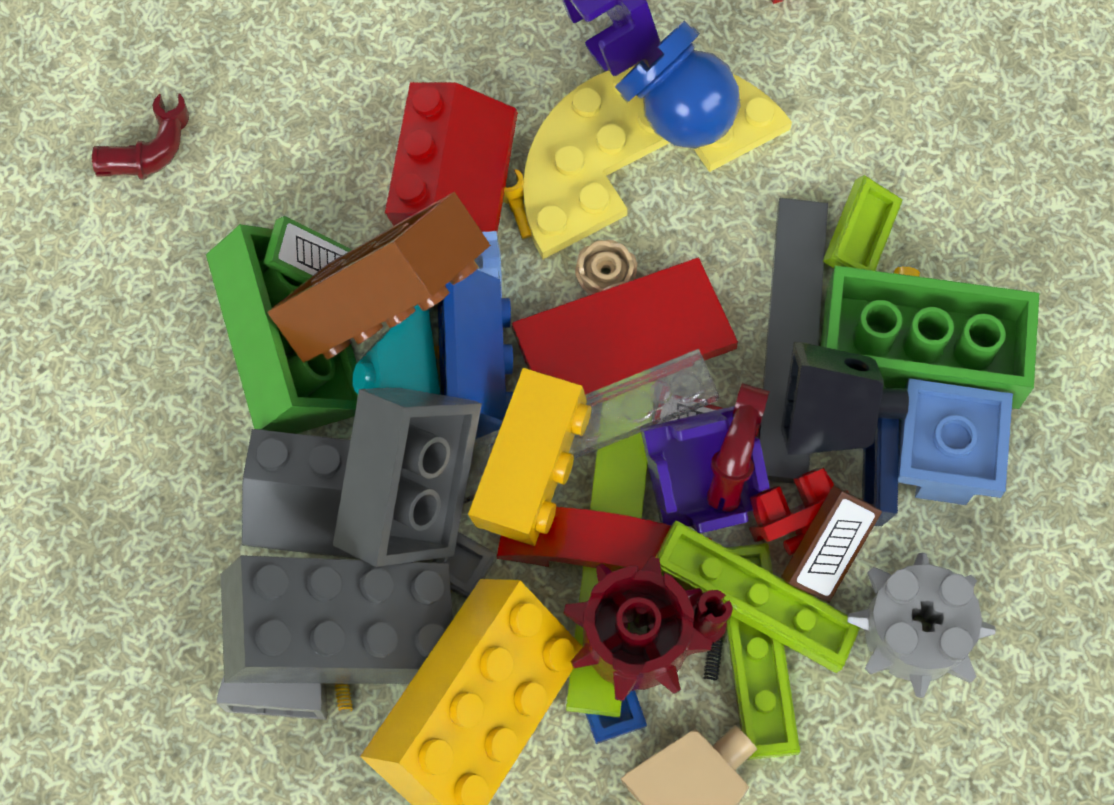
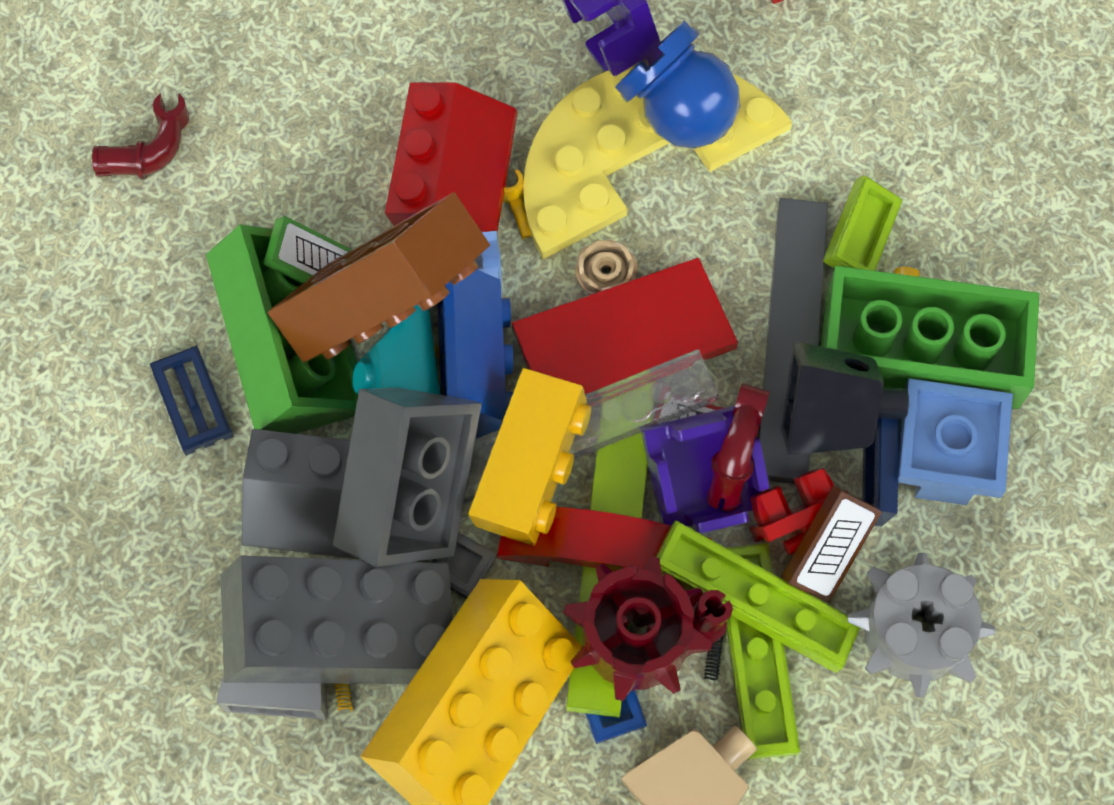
(205, 437): none -> dark blue tile

